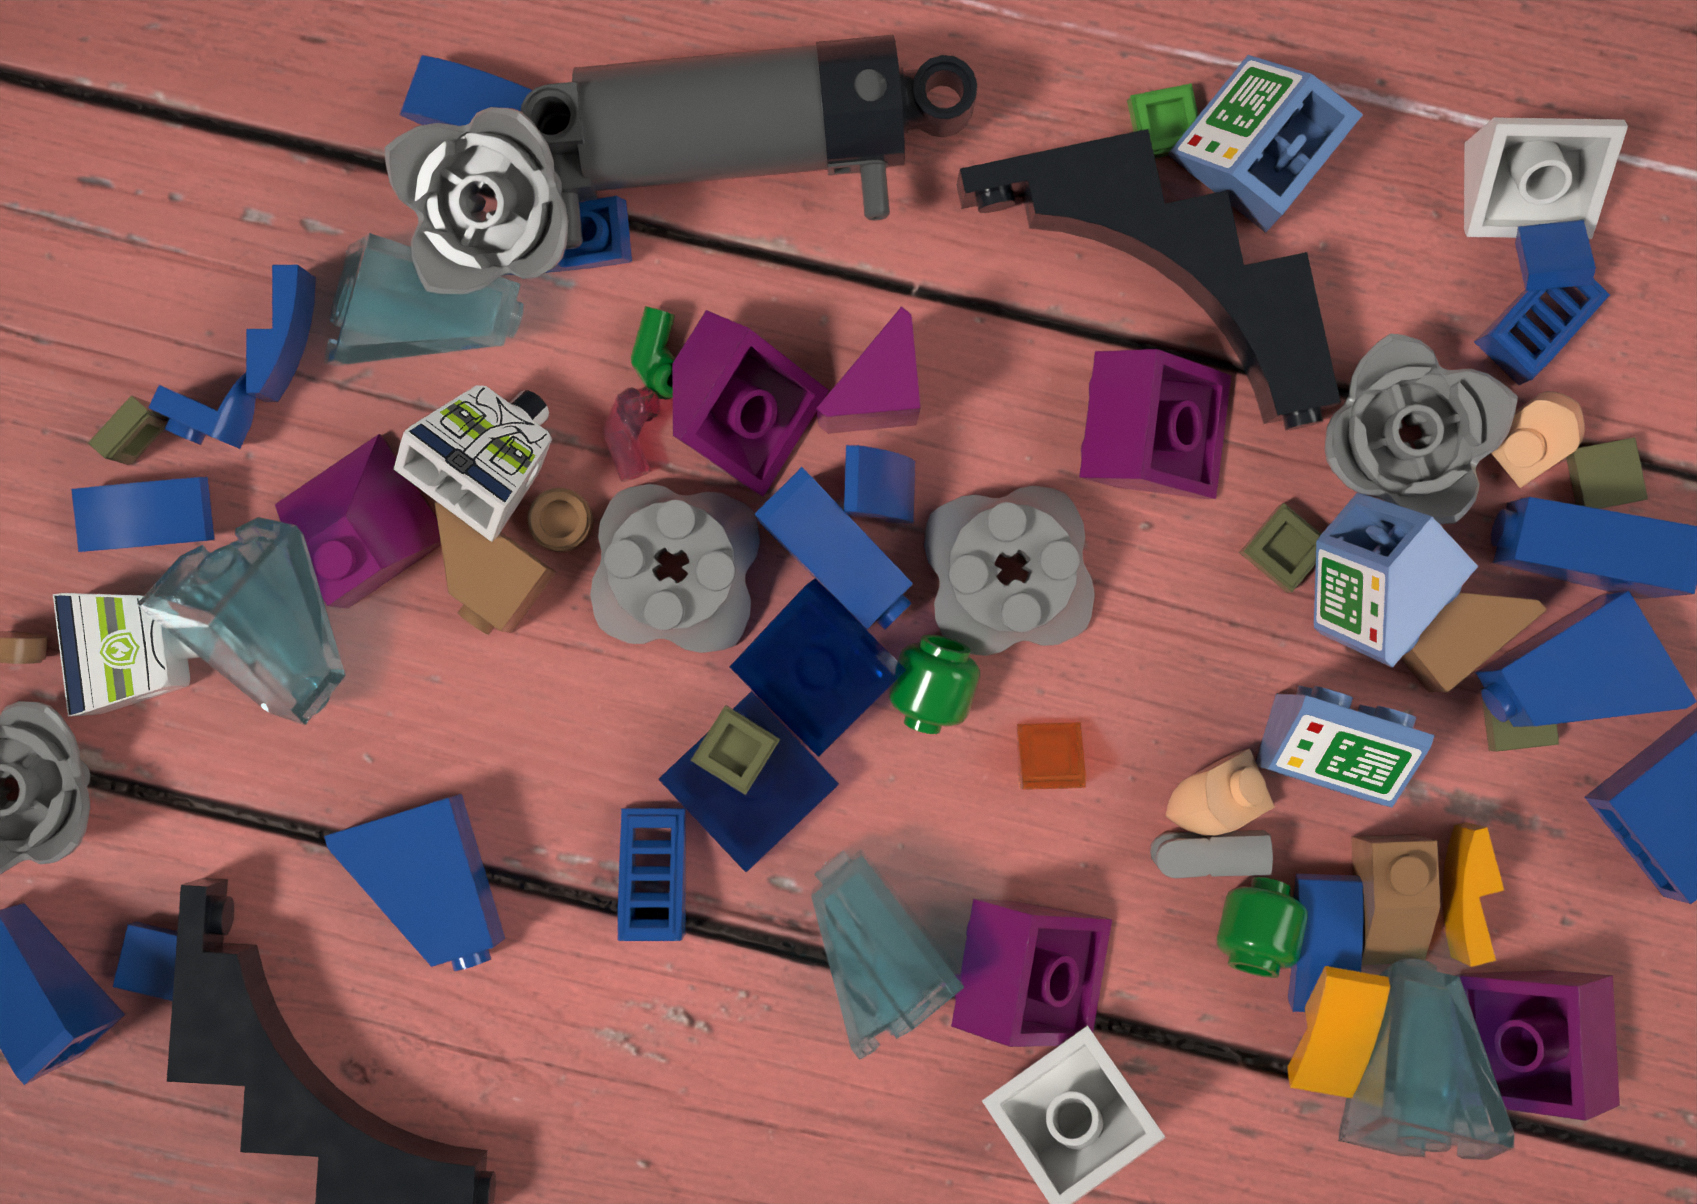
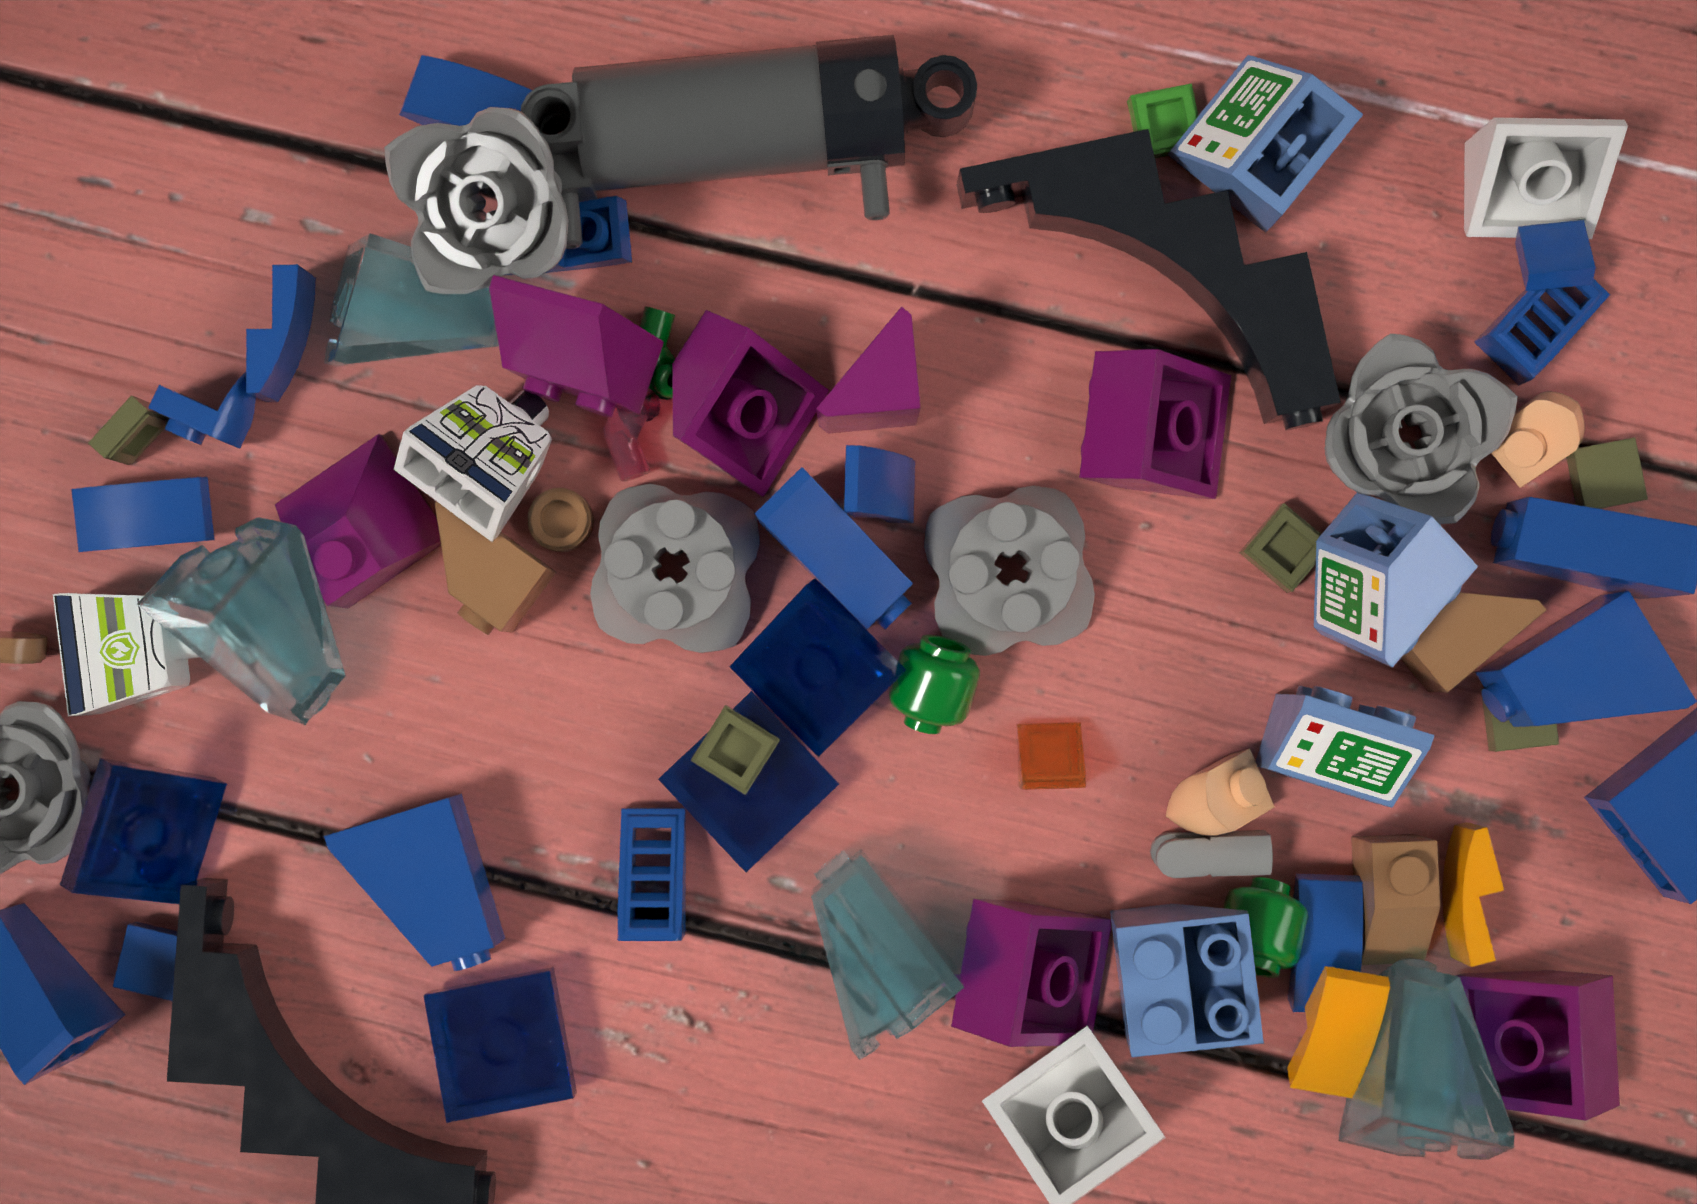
(142, 832): none -> clear blue plate
(500, 1044): none -> clear blue plate
(572, 347): none -> magenta slope
(1186, 978): none -> medium blue slope

